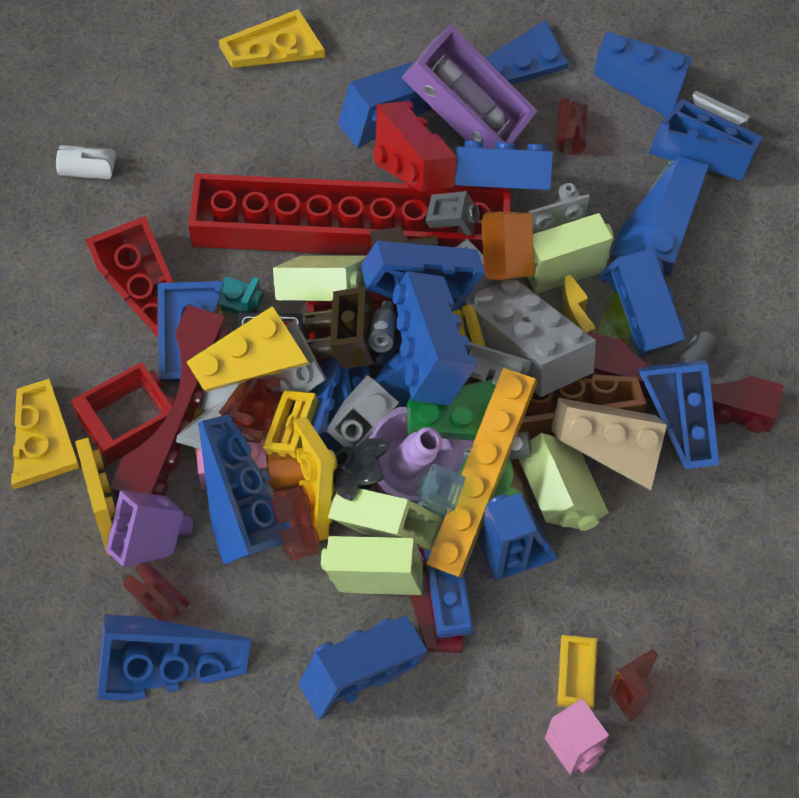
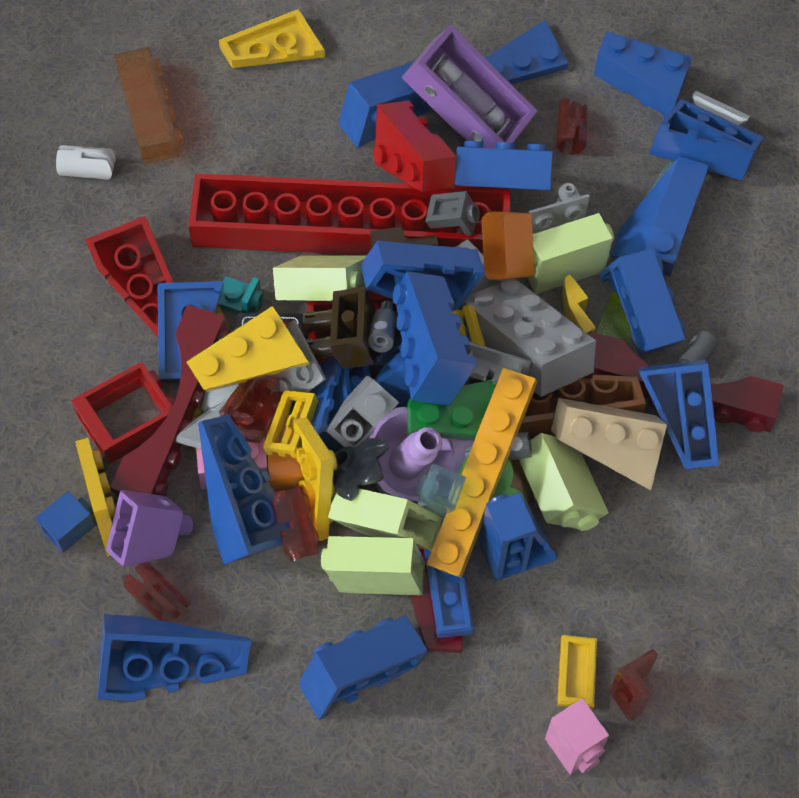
(41, 437): yellow wing -> none
(66, 521): none -> blue brick
(147, 105): none -> clear orange brick

